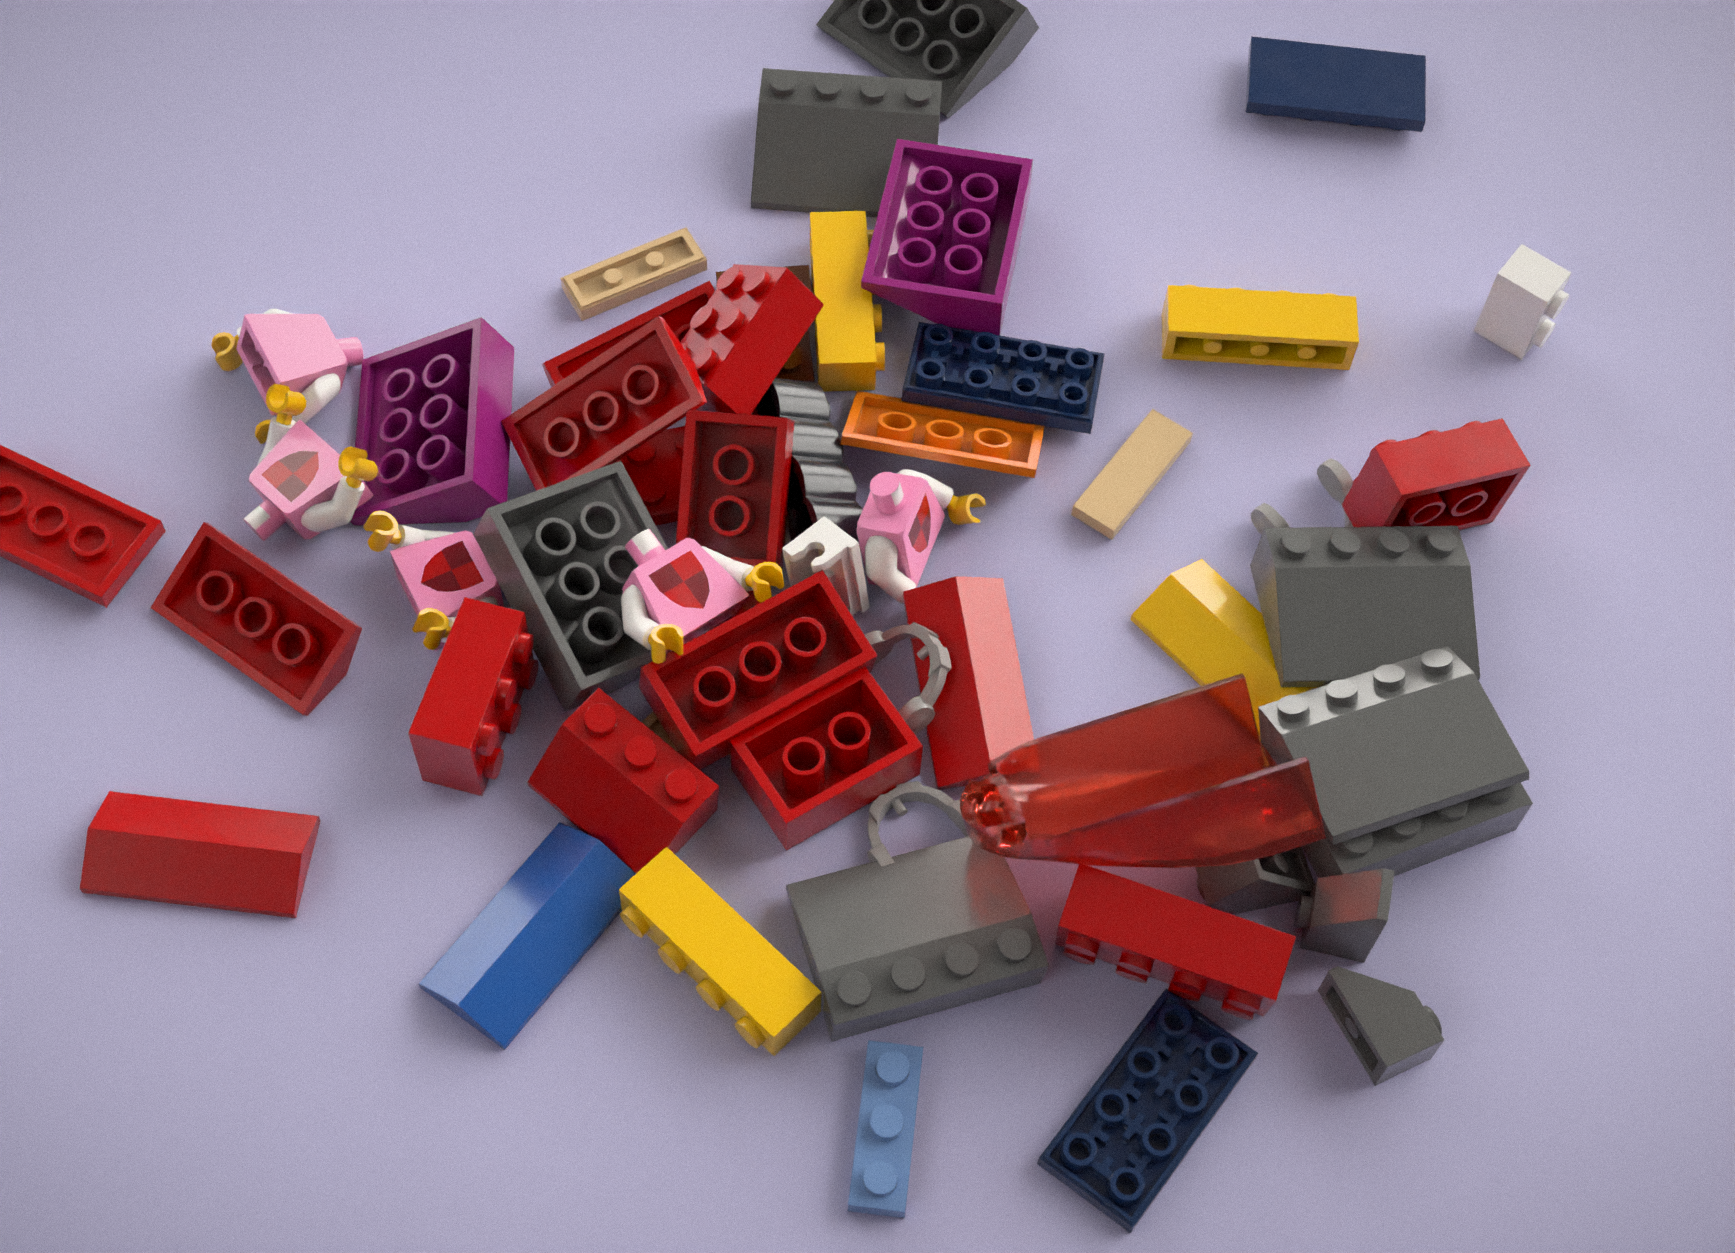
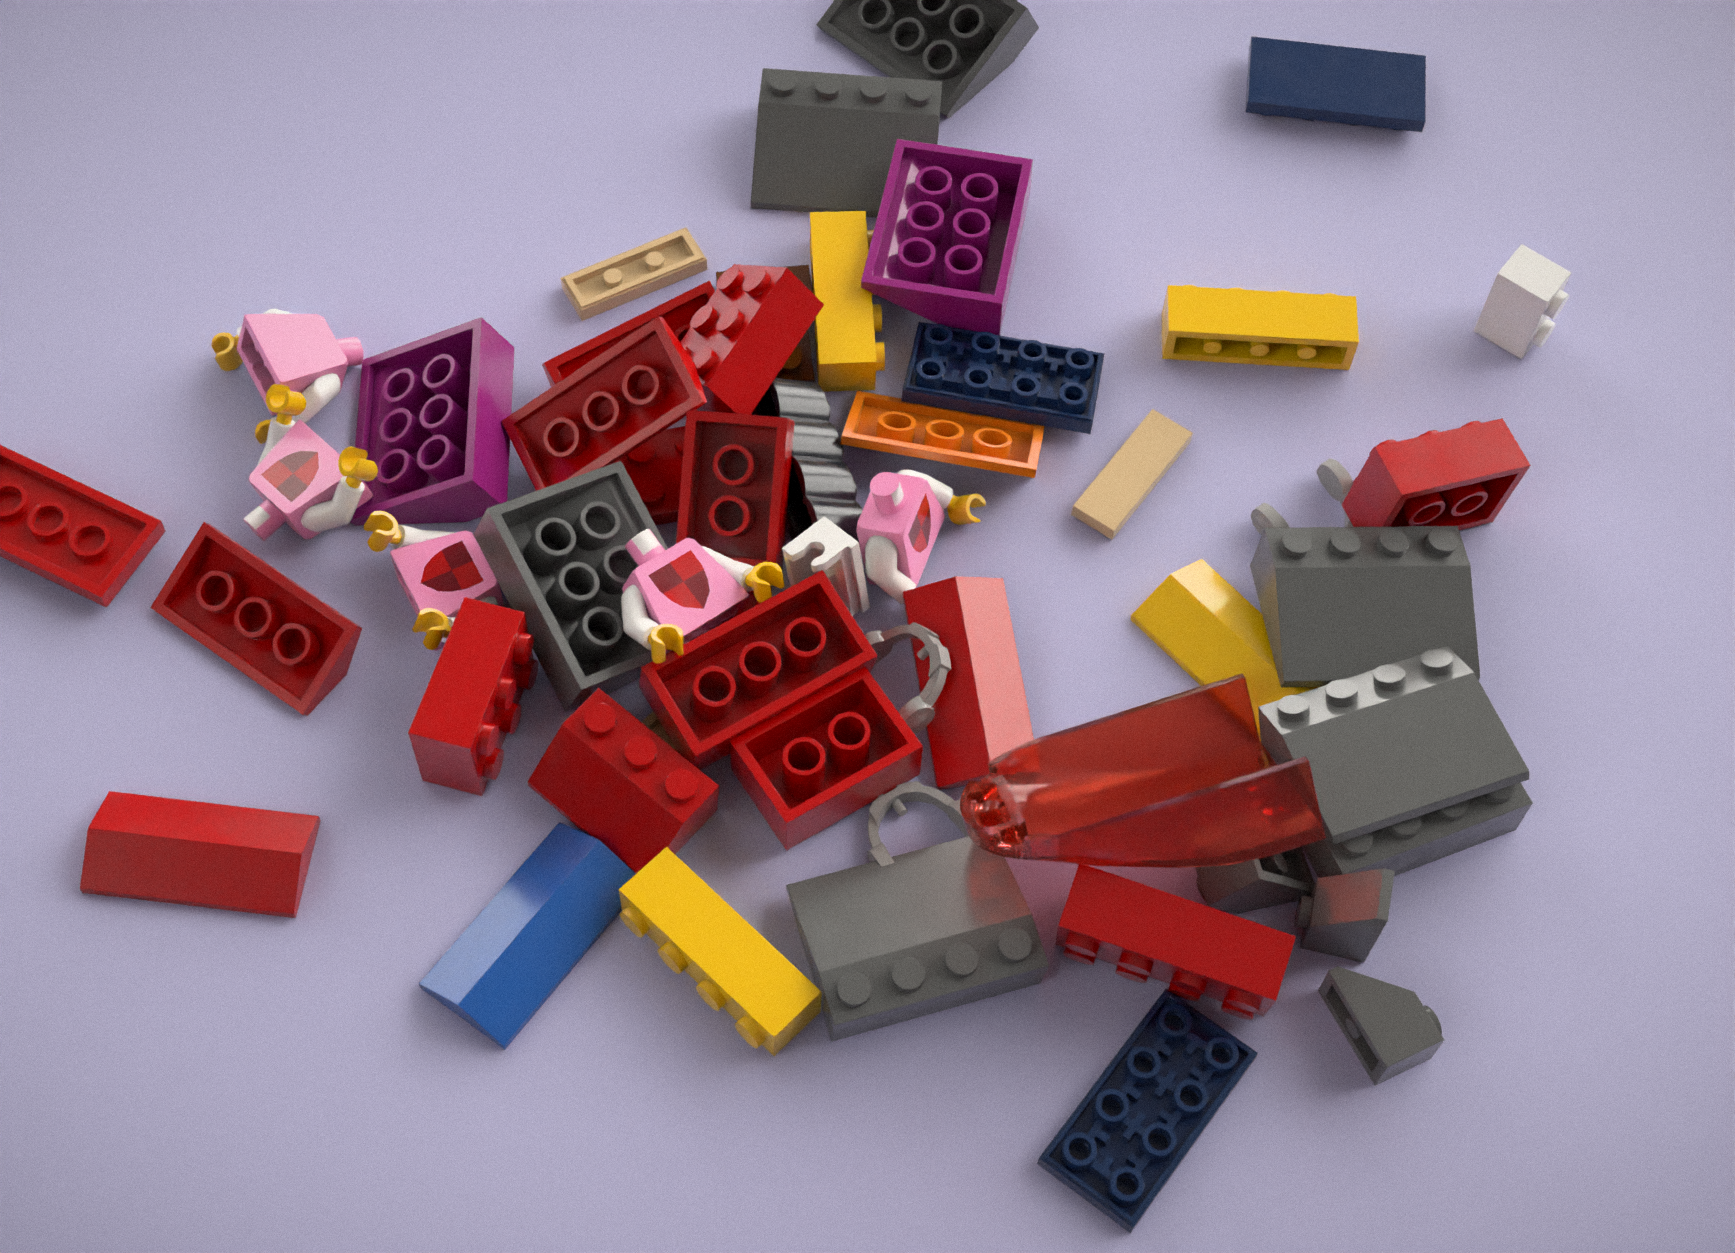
(885, 1129): medium blue plate -> none

